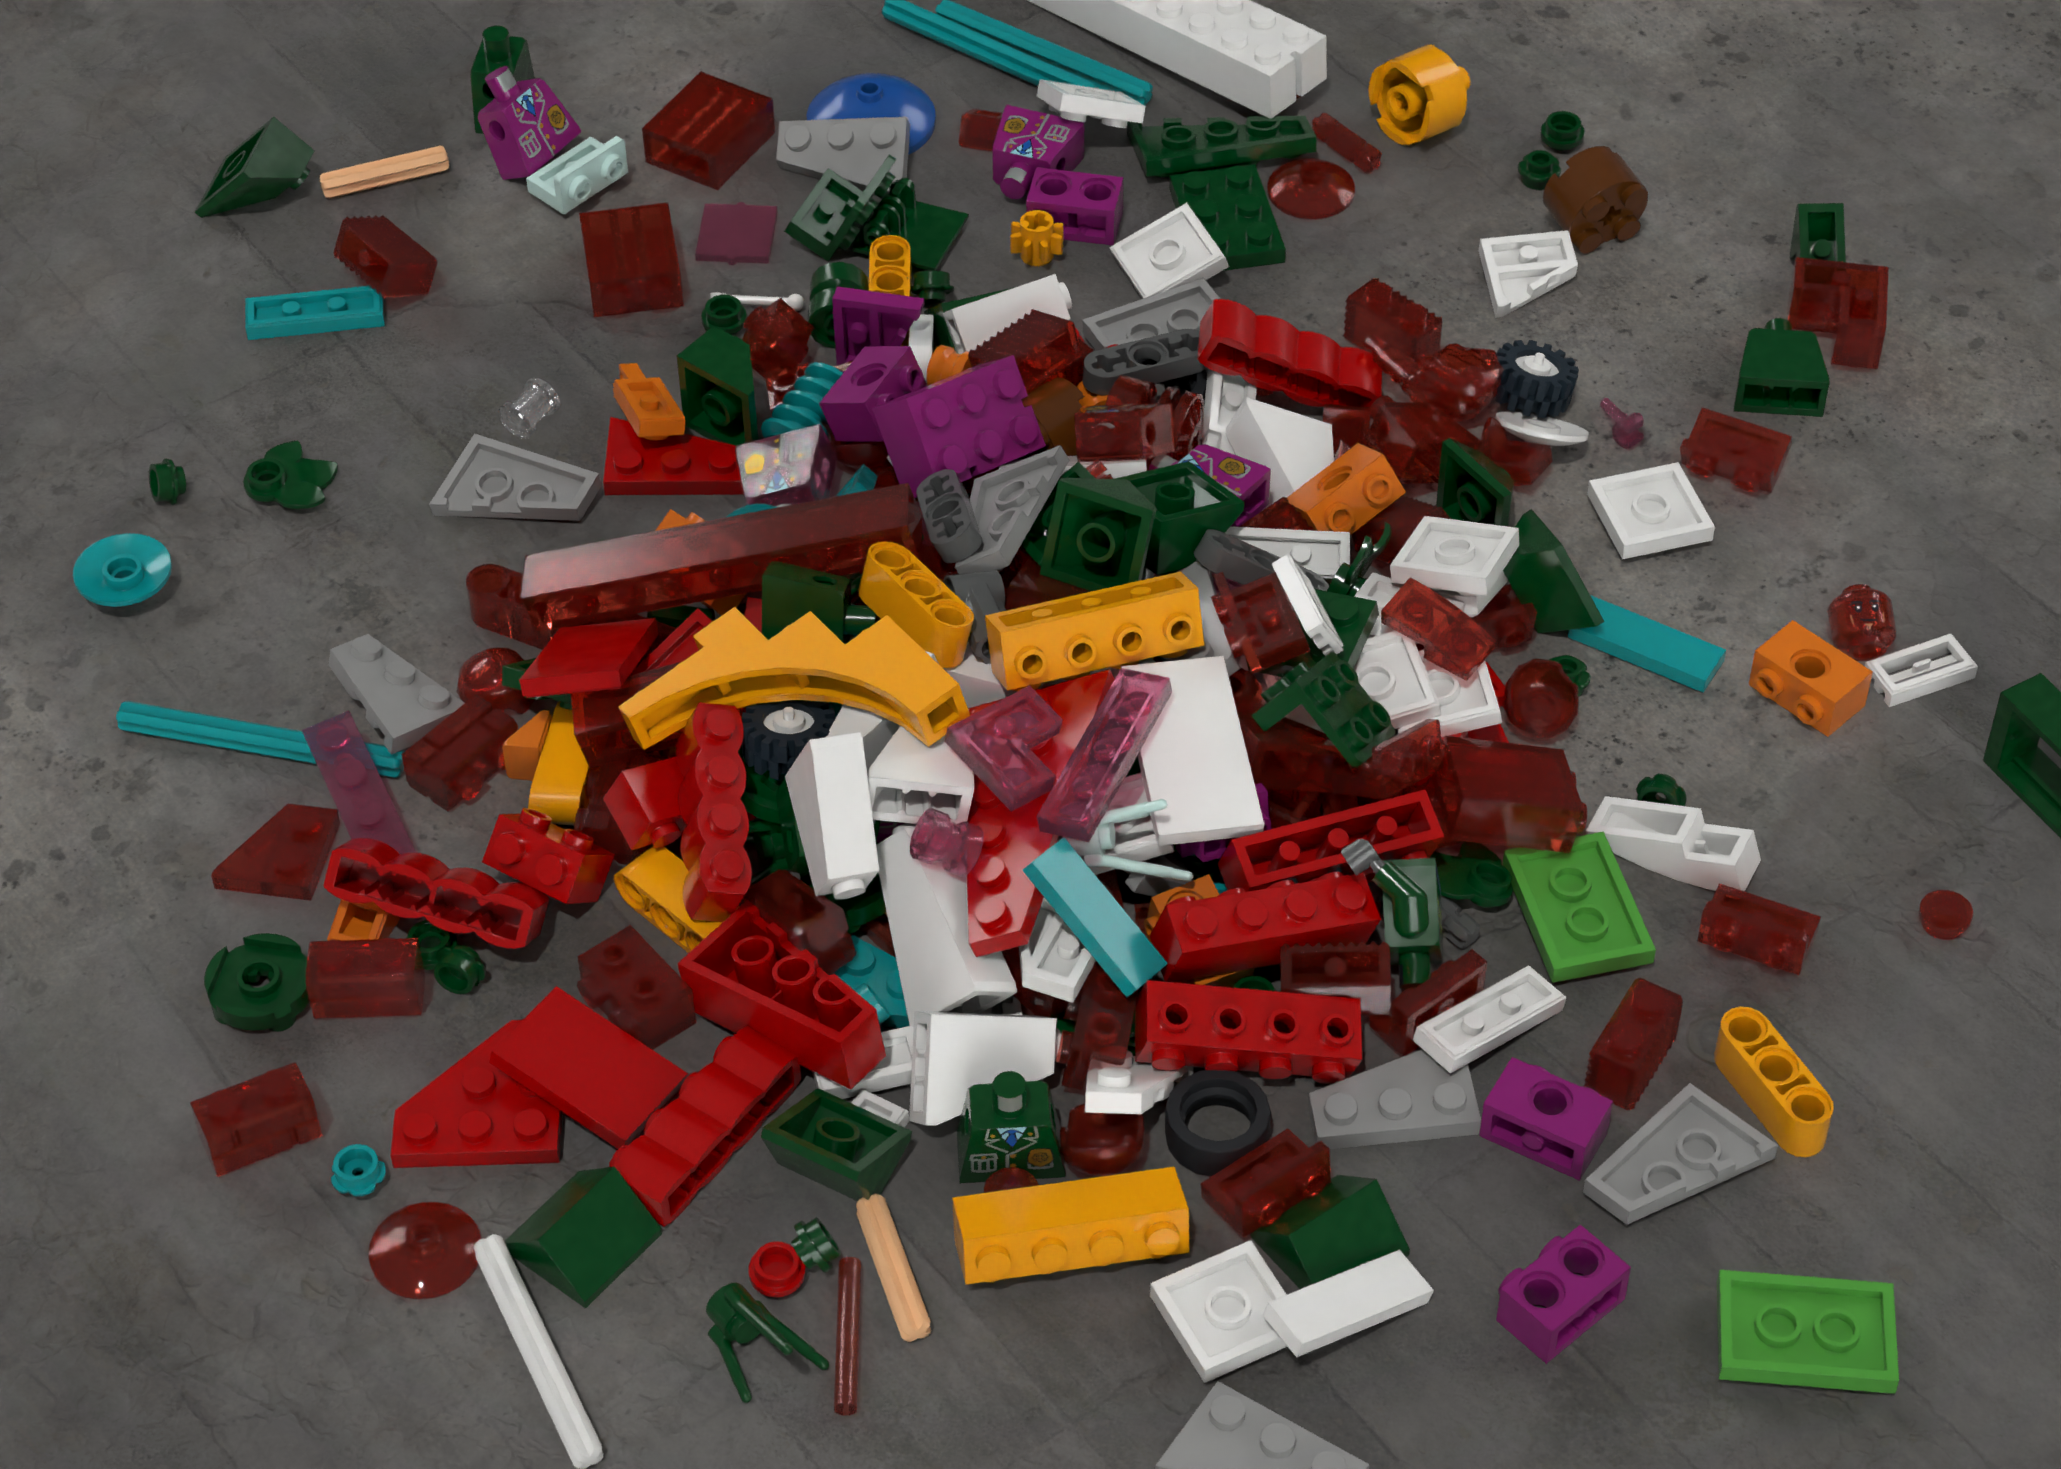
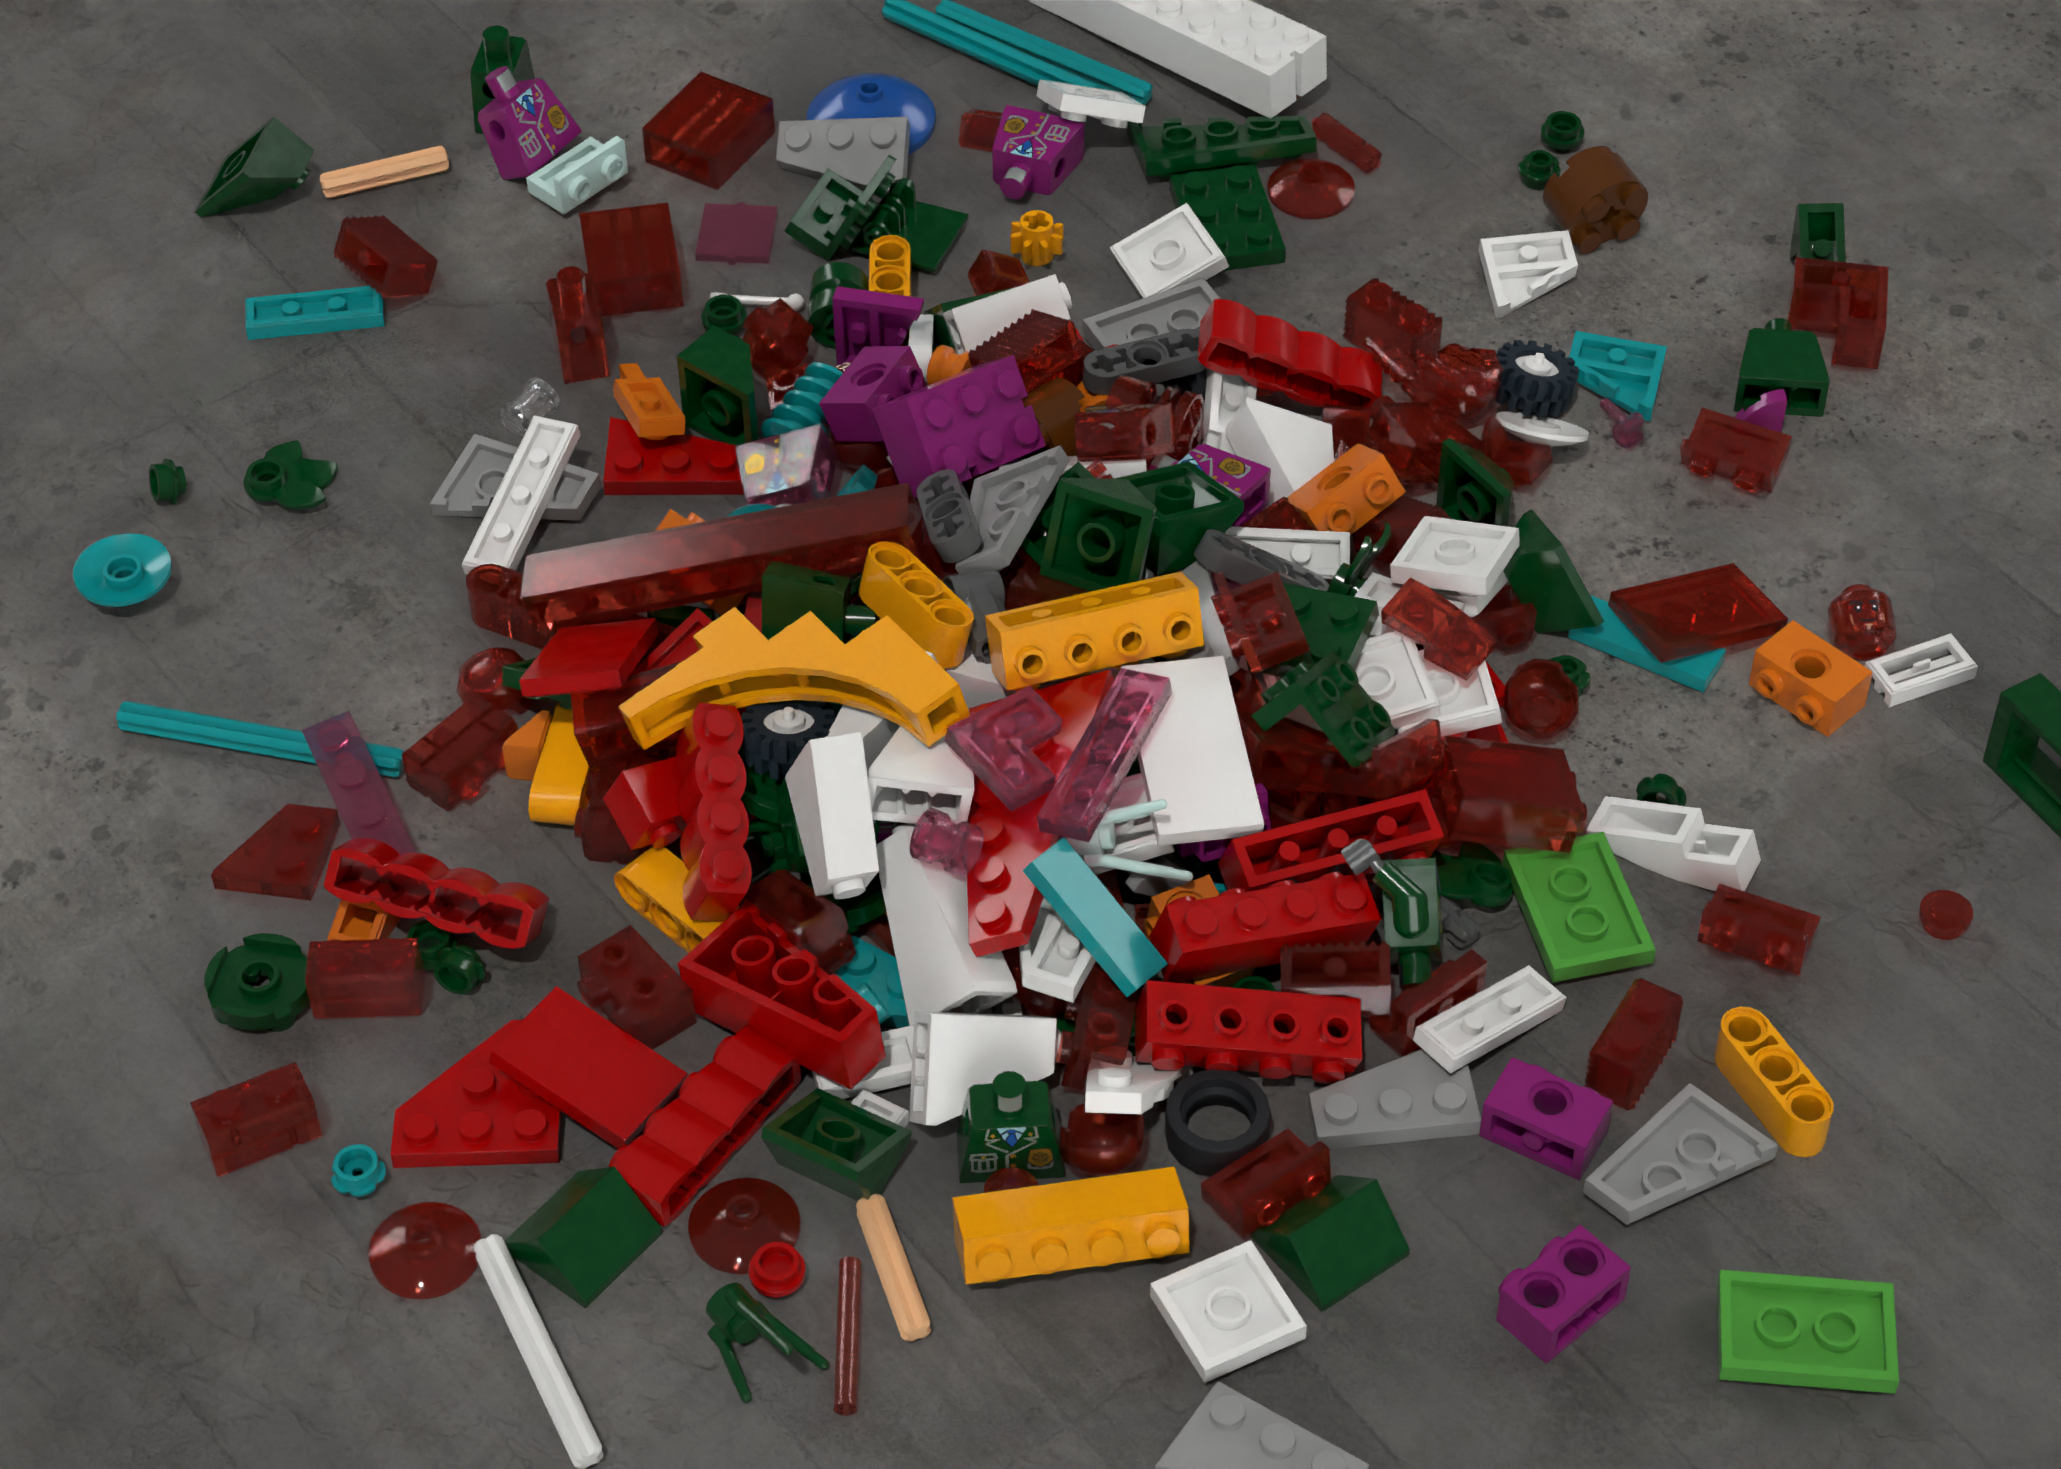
(392, 691): light grey wing -> none
(523, 494): none -> white tile
(548, 857): red brick -> none
(574, 305): none -> clear red torso
(730, 1240): none -> clear red dish
(815, 1245): dark green plate -> none
(932, 286): dark green plate -> none
(996, 272): none -> clear red slope
(1083, 202): magenta brick -> none
(1307, 605): white tile -> none
(1347, 1303): white tile -> none
(1419, 94): light orange brick -> none
(1620, 370): none -> teal wing
(1650, 510): white plate -> none
(1697, 612): none -> clear red tile
(1768, 411): none -> magenta tile

